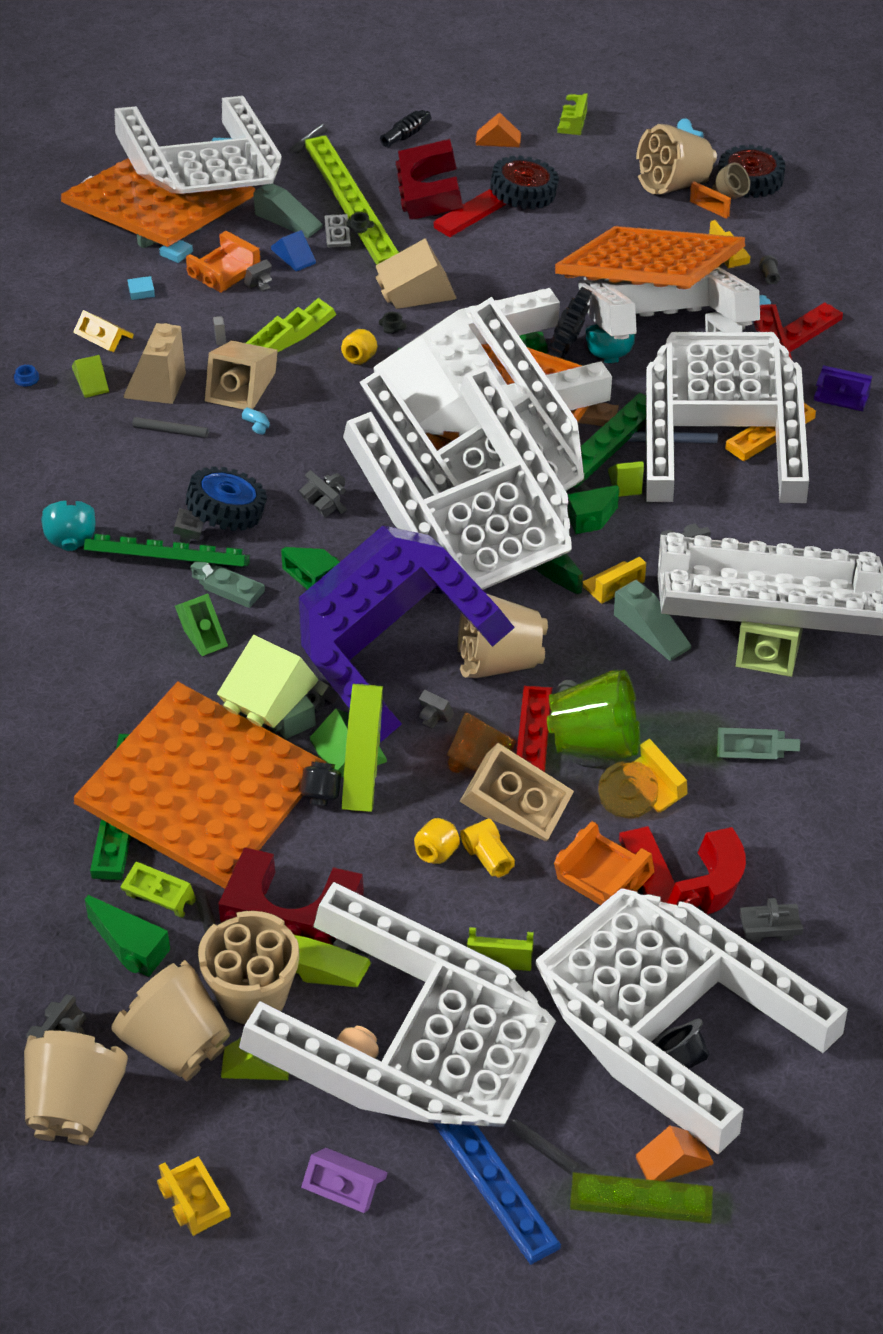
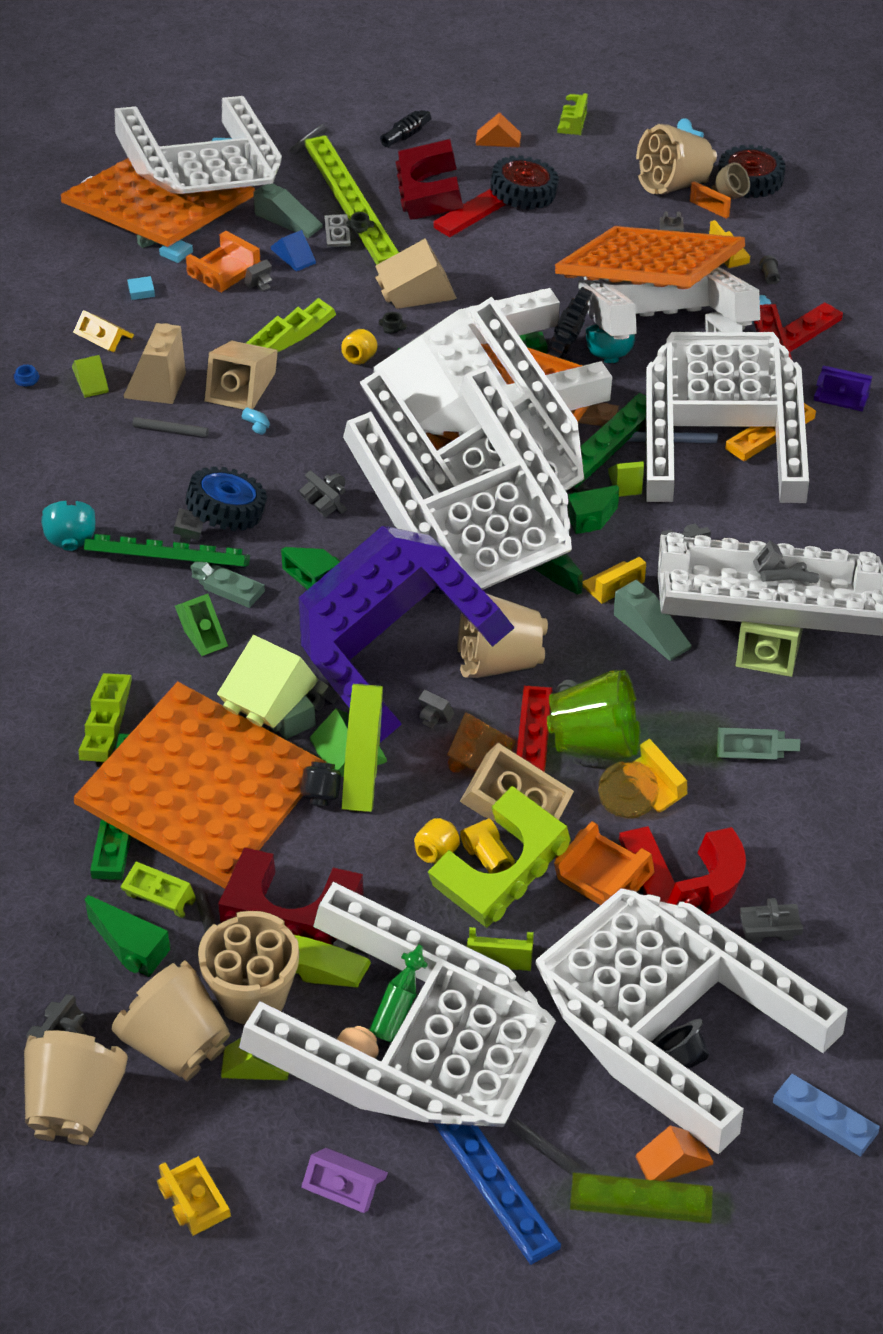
(105, 717): none -> lime slope
(219, 330): light grey tile -> none
(398, 997): none -> green wheel
(489, 894): none -> lime arch
(671, 223): none -> flat silver tile
(769, 558): none -> flat silver tile
(797, 572): none -> dark grey piece
(826, 1114): none -> medium blue plate

